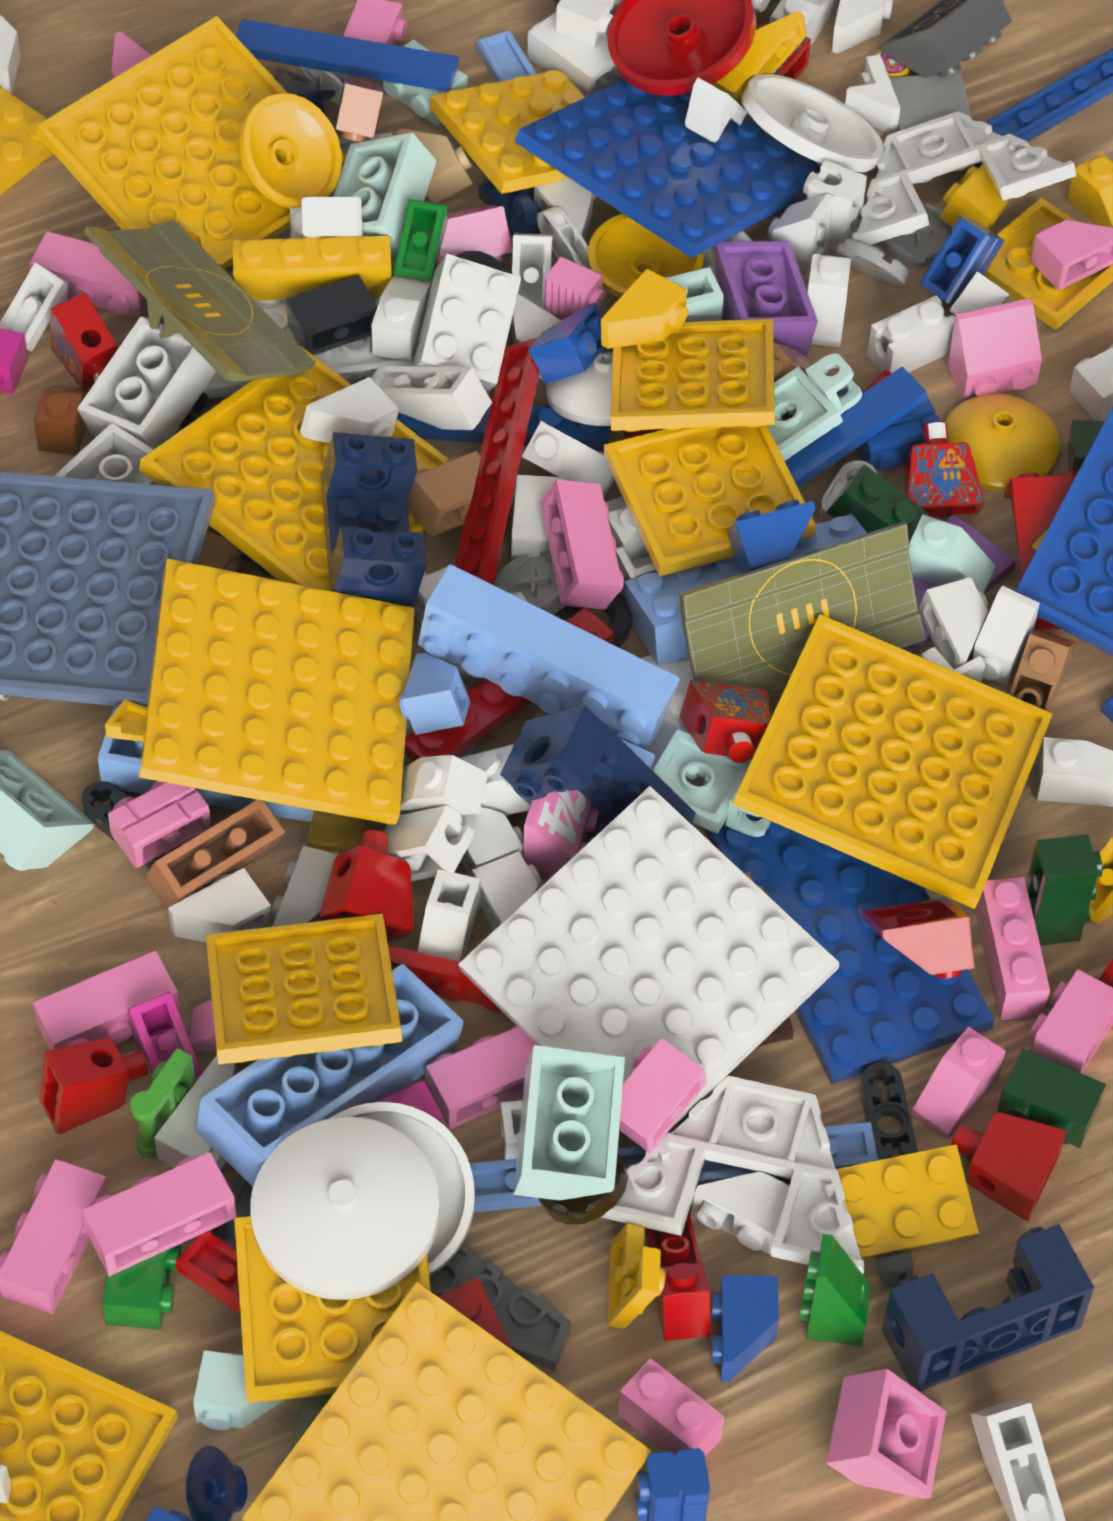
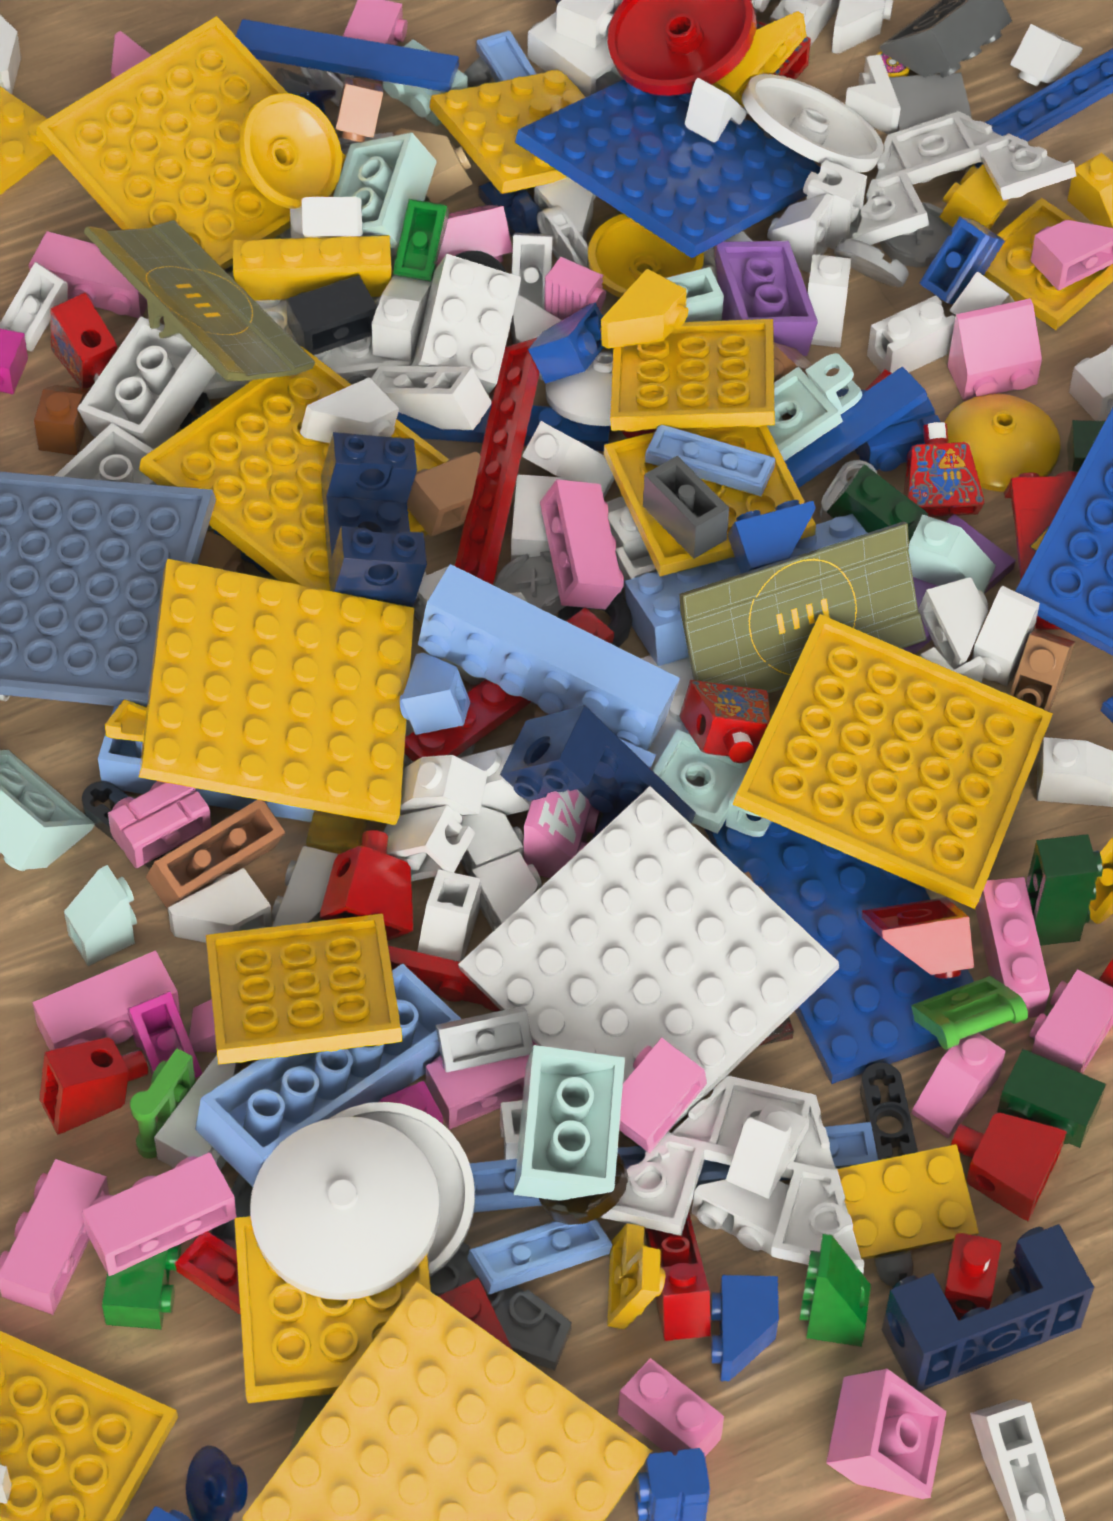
(101, 917): none -> light aqua slope
(221, 1393): light aqua slope -> none
(478, 73): none -> dark grey hinge
(484, 1039): none -> light grey plate
(537, 1253): none -> light blue tile
(685, 507): none -> dark grey brick
(712, 459): none -> light blue tile
(766, 1148): none -> white slope
(969, 1010): none -> bright green plate
(971, 1271): none -> red torso
(1044, 56): none -> white slope

